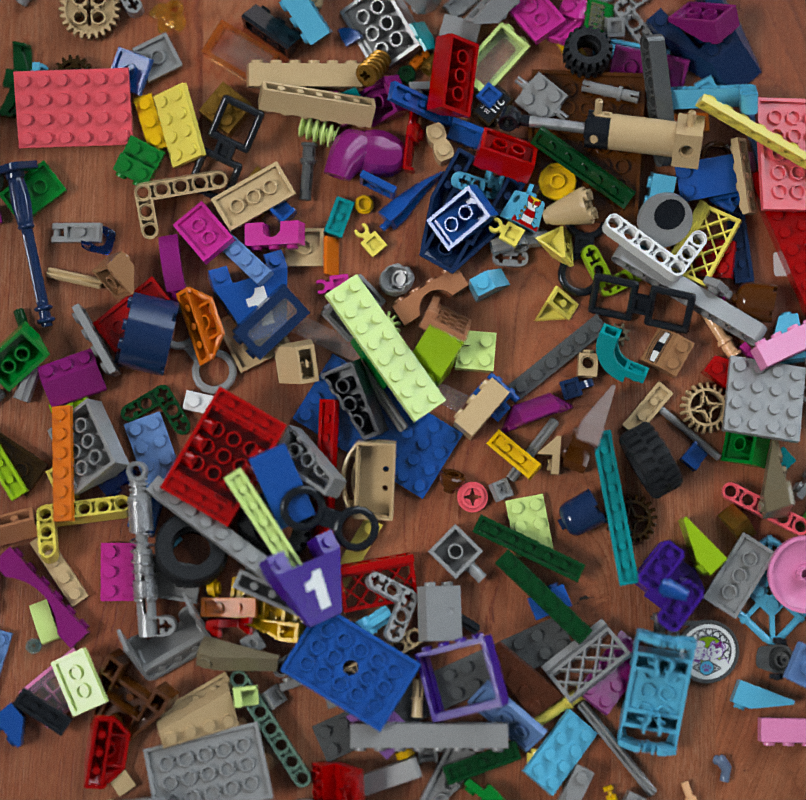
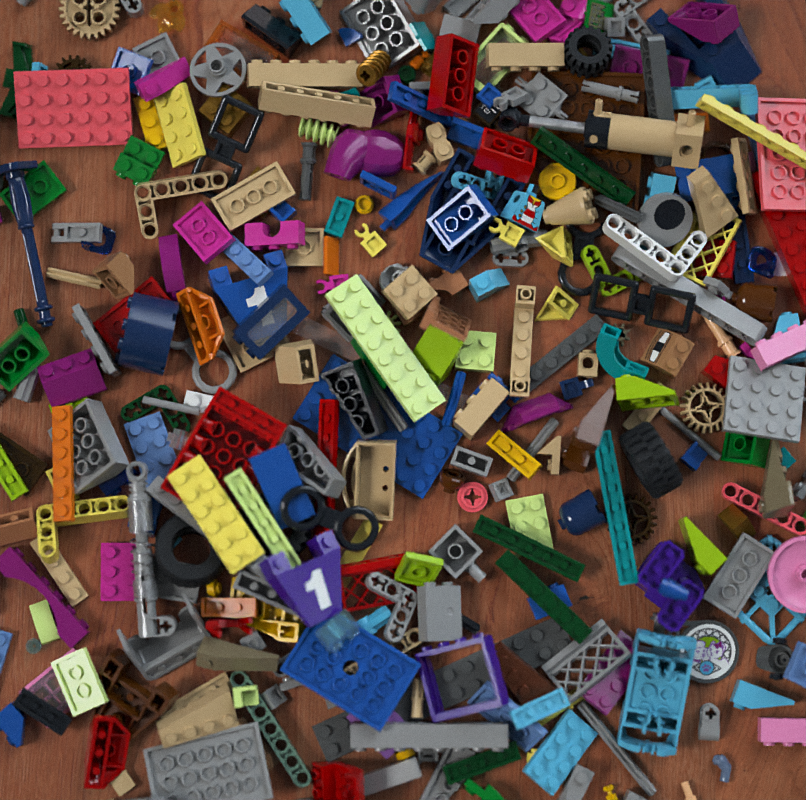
(162, 79): none -> dark pink slope
(171, 405): none -> light grey bar
(177, 438): none -> clear gear
(216, 514): none -> light yellow plate
(218, 69): none -> light grey wheel
(337, 631): none -> clear light blue brick
(409, 292): none -> tan brick
(418, 569): none -> lime plate
(424, 162): none -> tan bush
(454, 398): none -> blue axle
(471, 461): none -> light grey brick
(512, 97): none -> light grey plate
(522, 341): none -> tan slope
(525, 56): none -> tan brick
(539, 708): none -> medium azure plate
(618, 208): none -> dark grey axle
(637, 394): none -> lime slope
(709, 726): none -> light grey piece
(710, 203): none -> tan wedge
(765, 269): none -> clear blue piece

